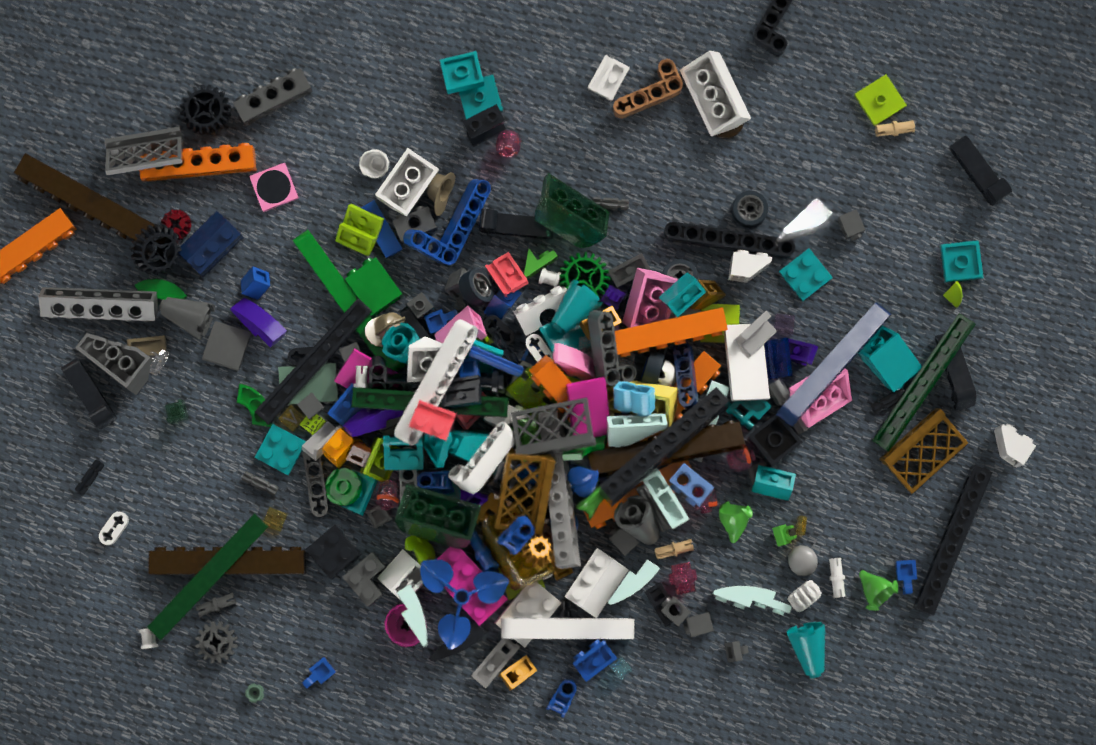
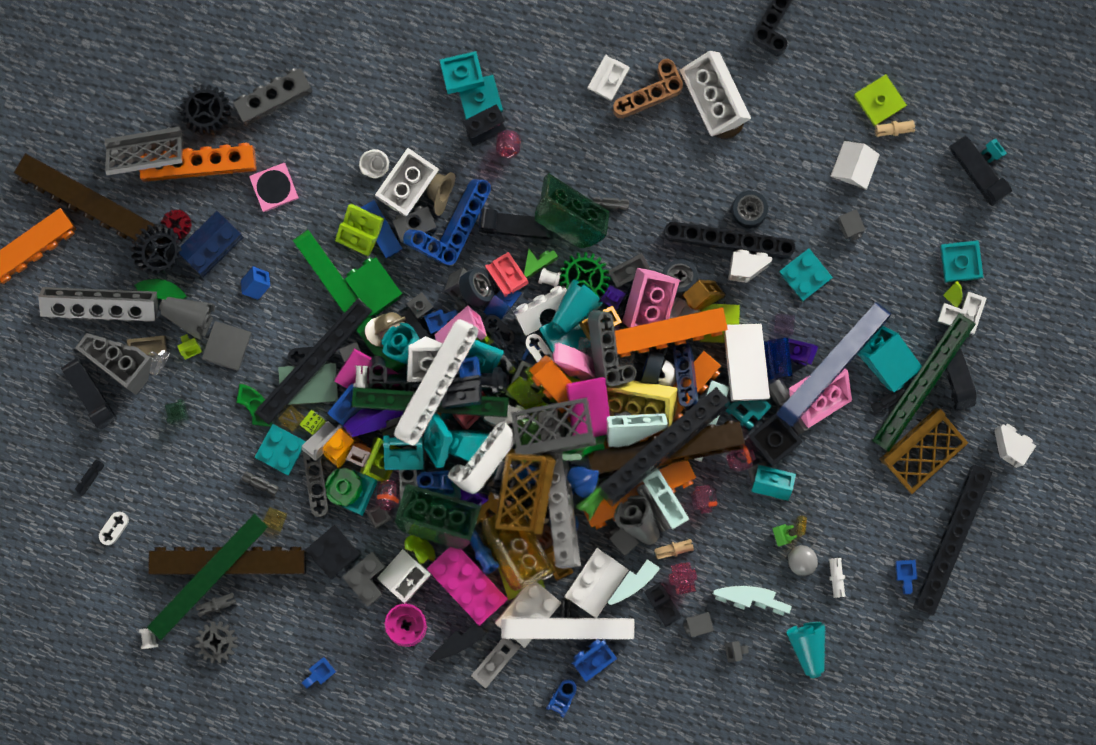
(189, 347): none -> lime tile
(249, 693): sand green plate -> none
(258, 321): dark purple slope -> none
(310, 406): dark grey tile -> none
(414, 613): light aqua slope -> none
(432, 420): coral plate -> none
(488, 584): blue plant -> none
(495, 361): blue axle -> none
(515, 538): blue piece -> none
(518, 672): slope -> none
(544, 554): pearl gold gear -> none
(621, 668): clear light blue wheel -> none
(634, 398): medium azure brick -> none
(682, 294): teal panel -> none
(683, 613): dark grey brick -> none
(695, 481): medium blue brick -> none
(734, 519): bright green hat -> none
(756, 334): light grey panel -> none
(804, 596): white gear -> none
(808, 222): clear slope -> none
(855, 164): none -> white slope
(877, 589): bright green hat -> none
(971, 309): none -> white plate
(995, 149): none -> teal tile

